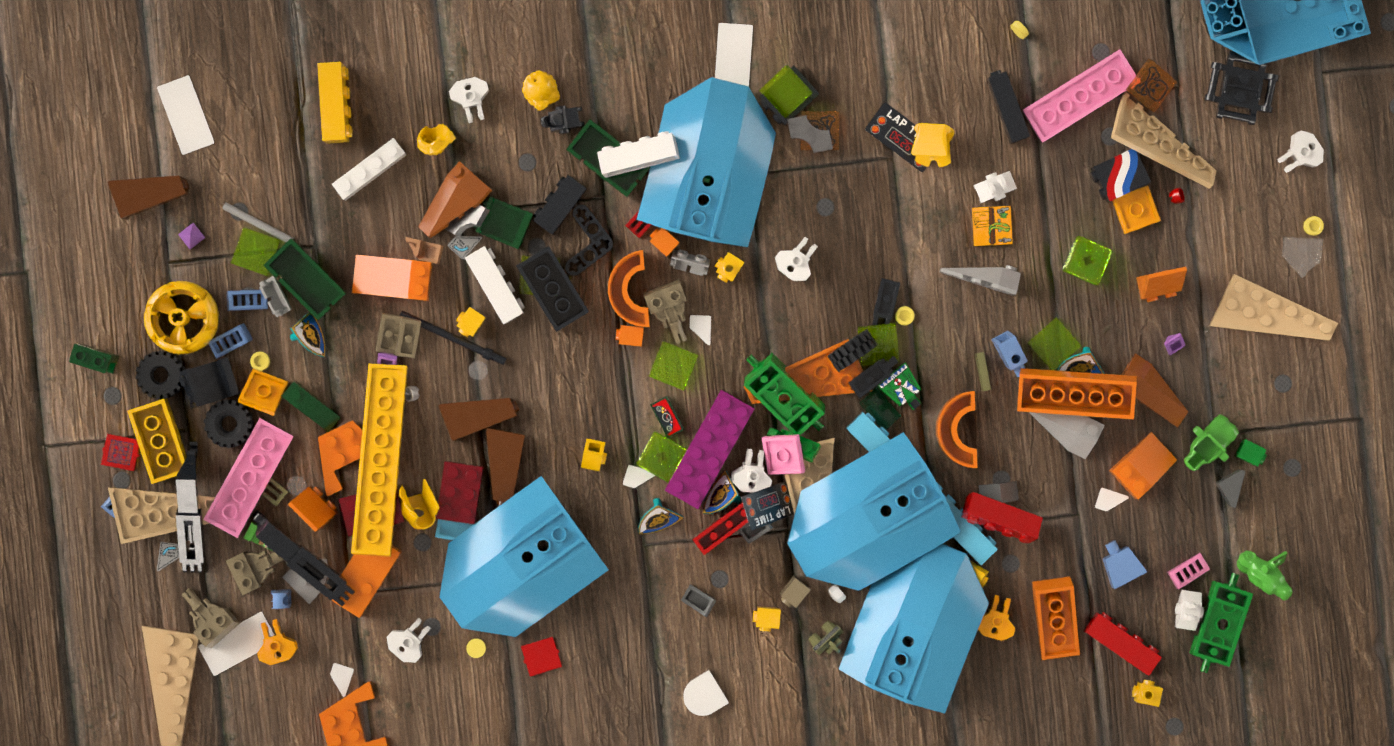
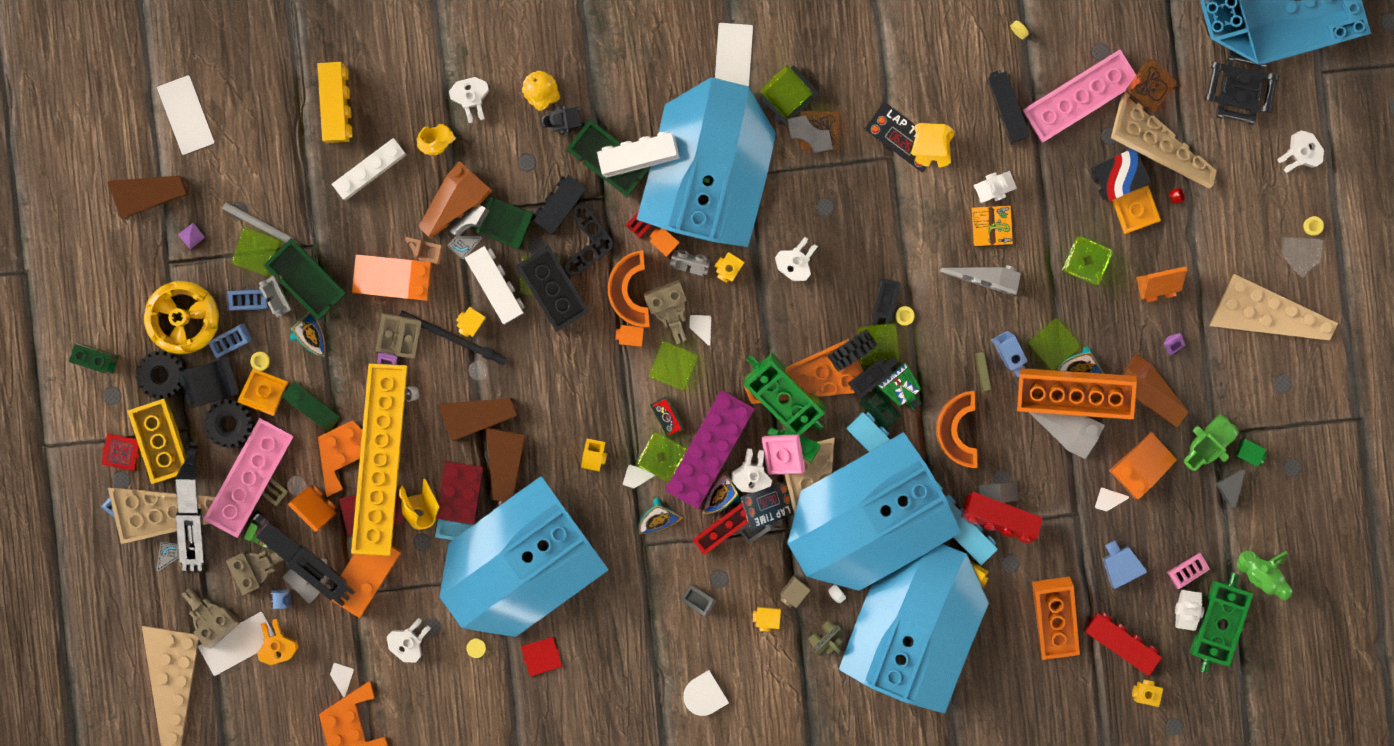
(997, 619): light orange hinge -> none

